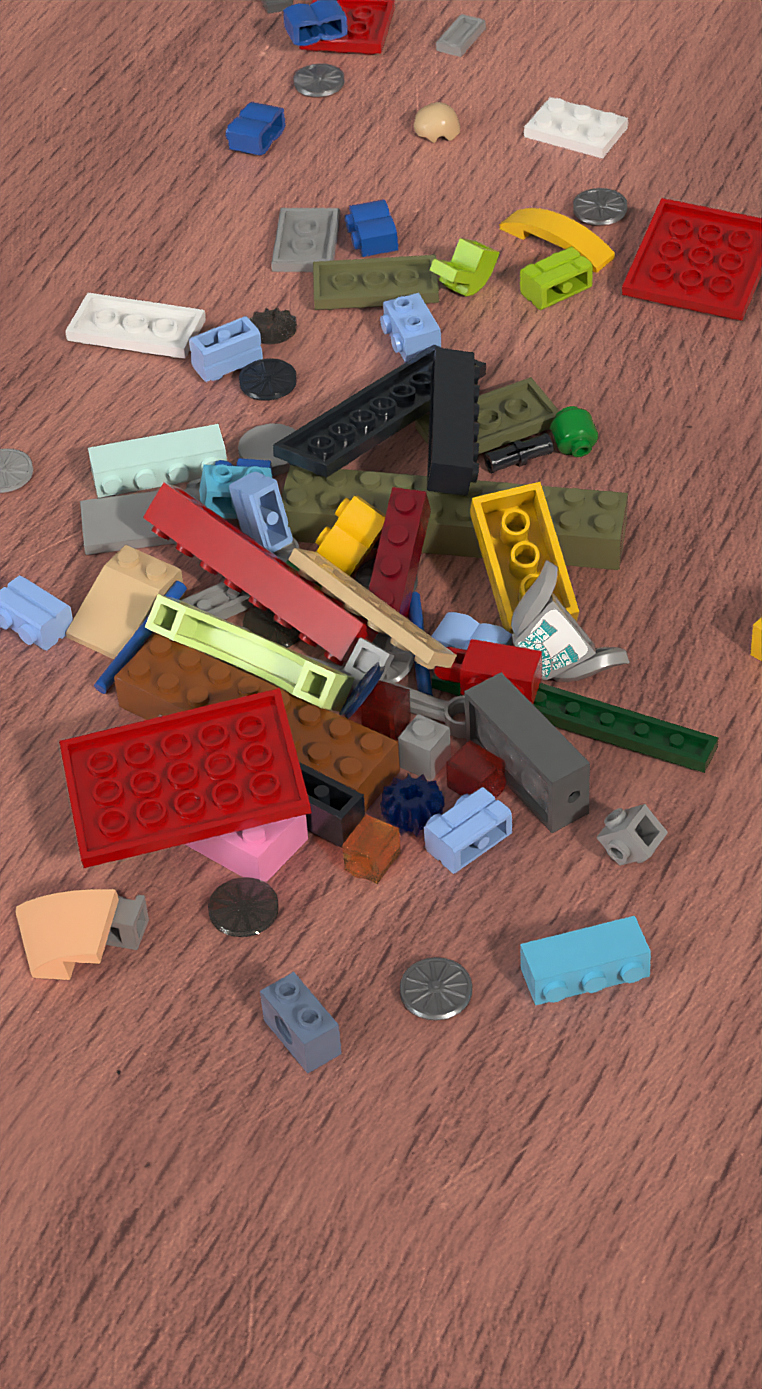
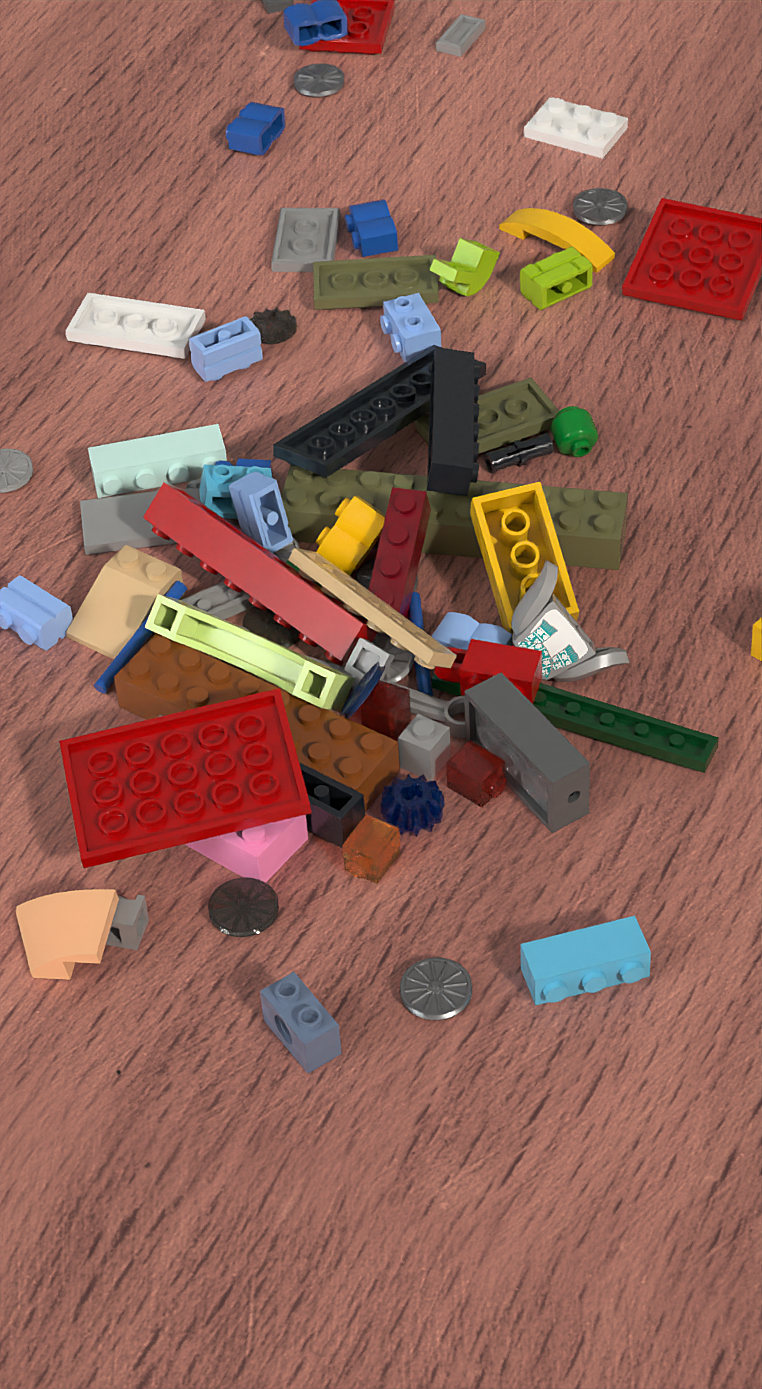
(259, 445): light grey tile -> none
(267, 379): black wheel -> none
(437, 121): tan hair -> none
(467, 829): light blue brick -> none
(631, 834): light grey brick -> none

